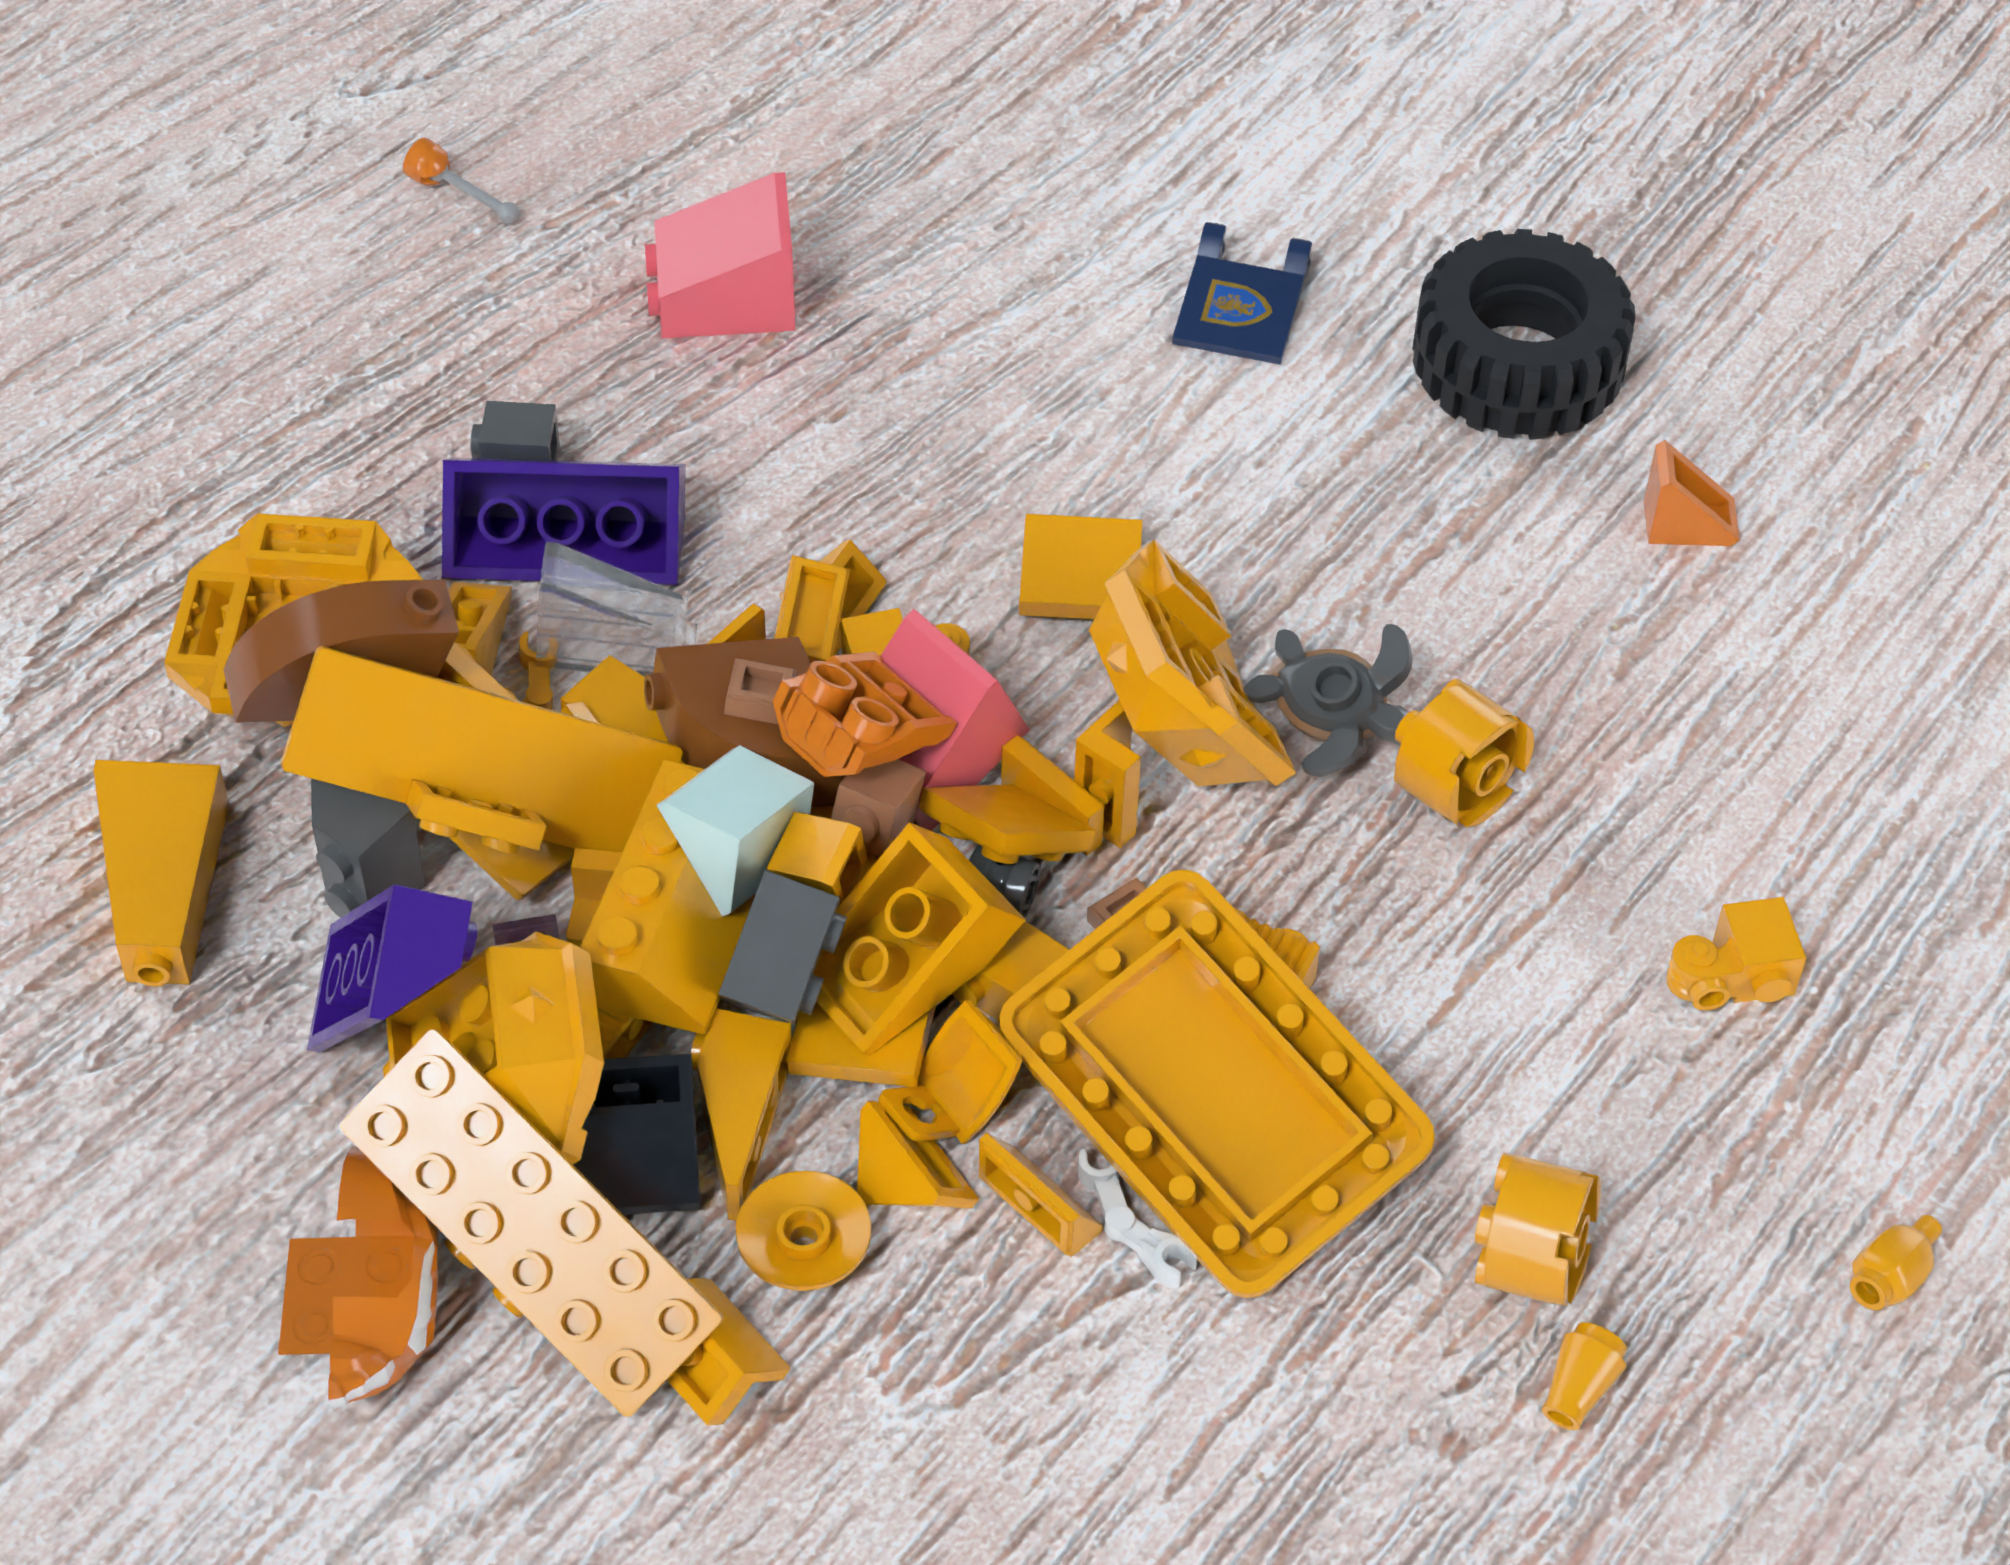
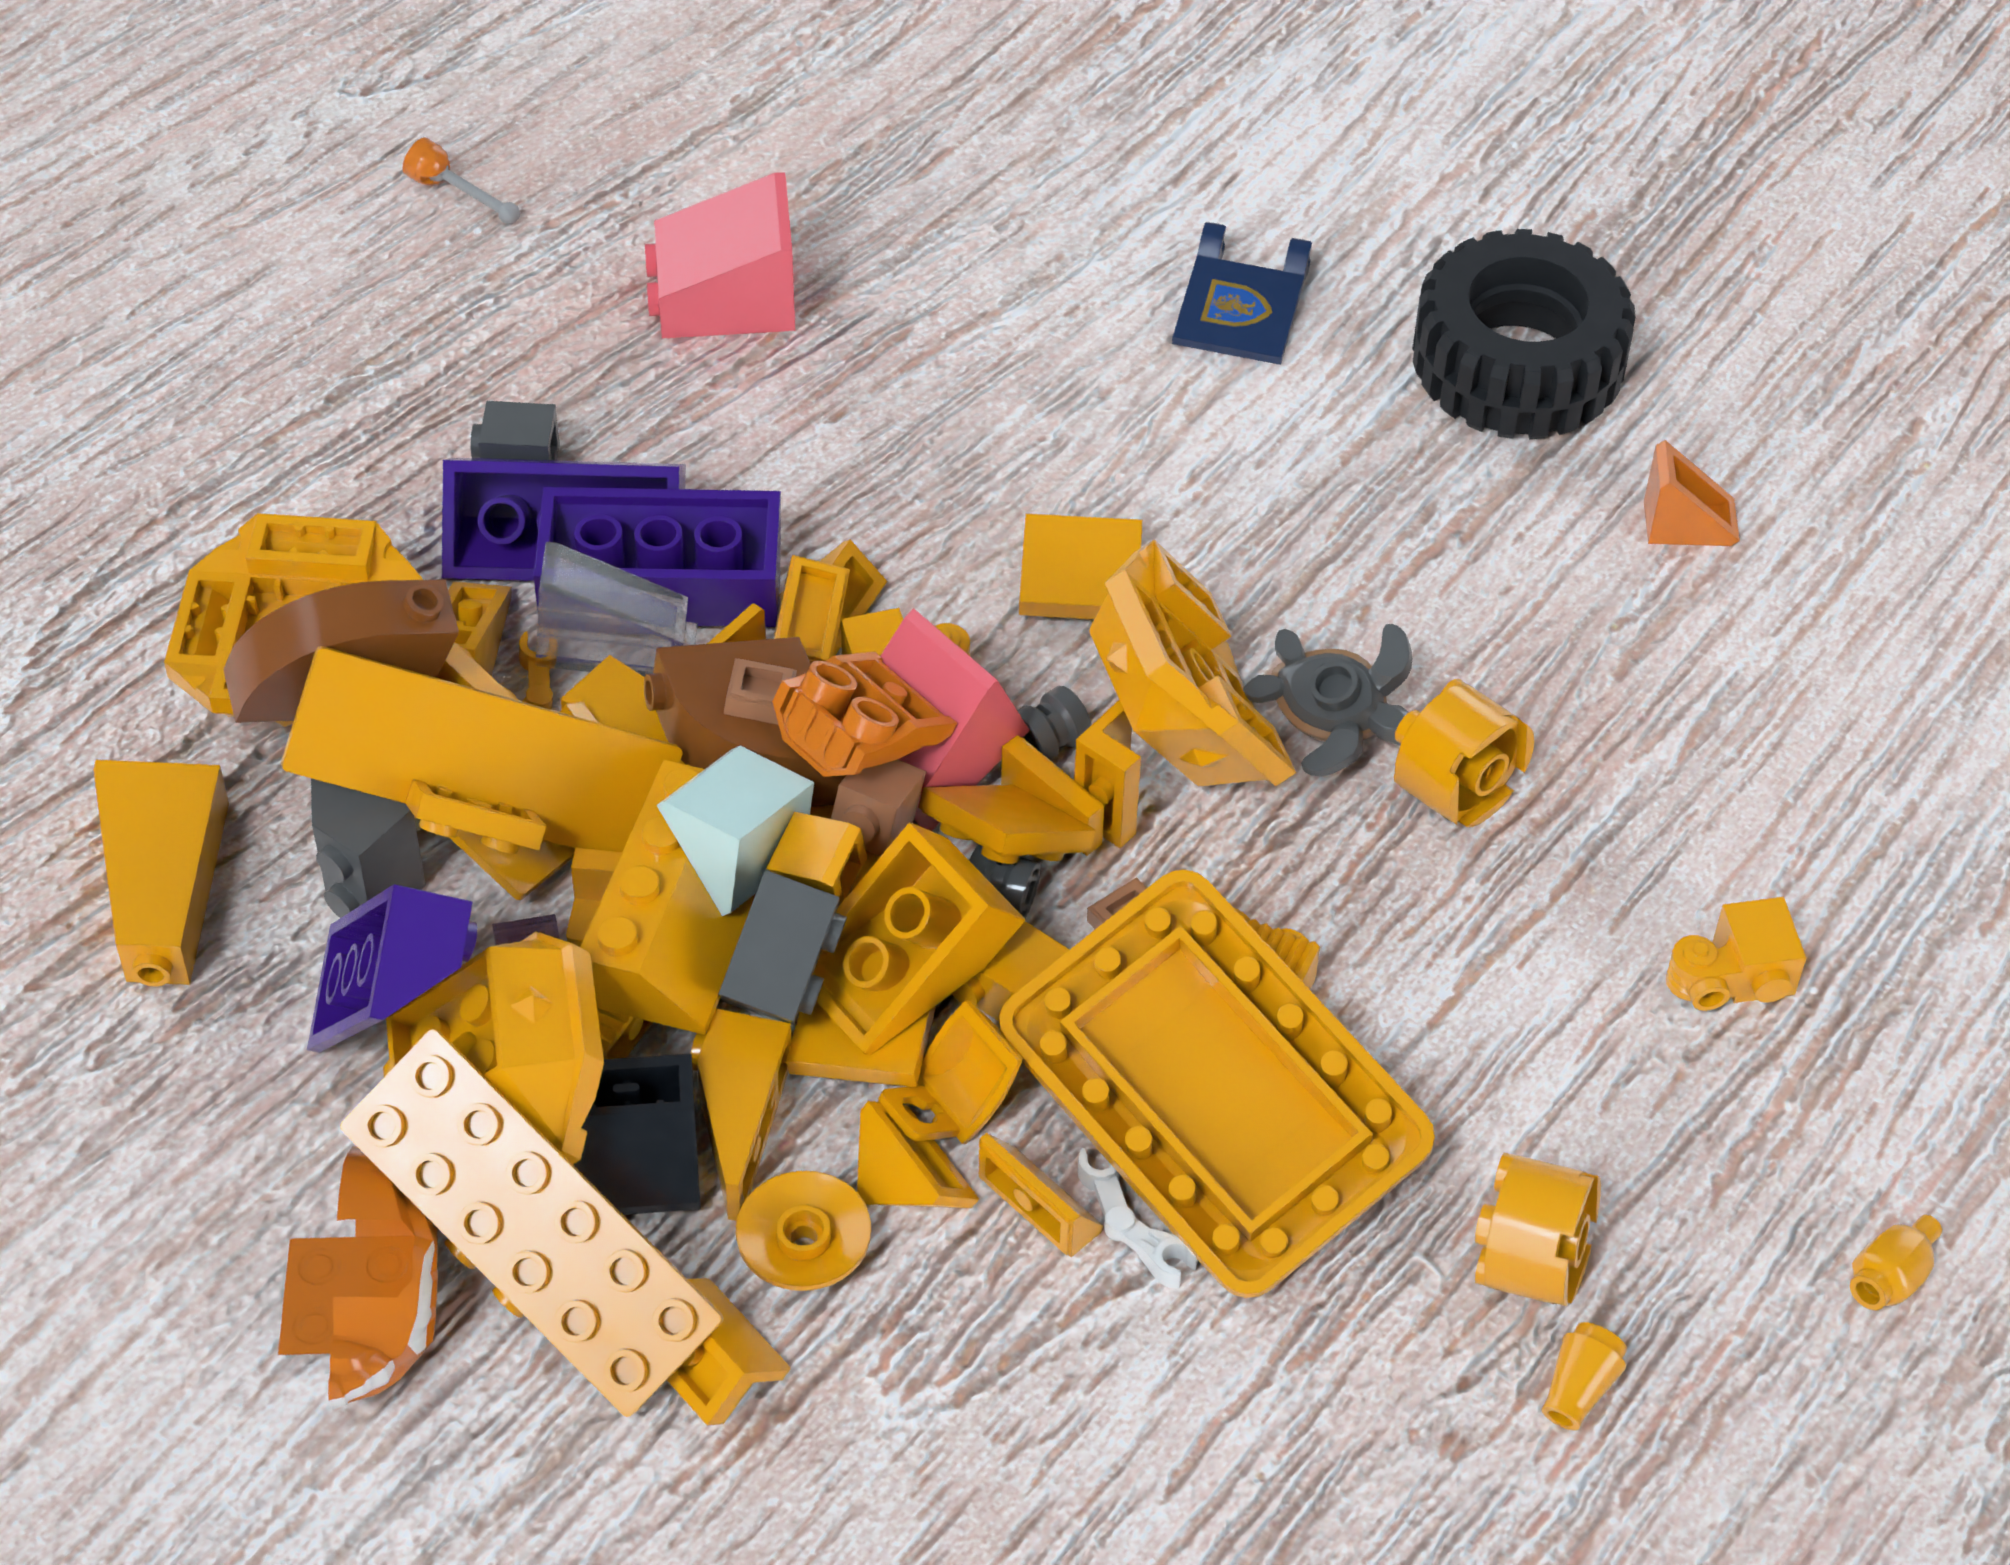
(696, 542): none -> dark purple slope
(1055, 721): none -> dark grey wheel

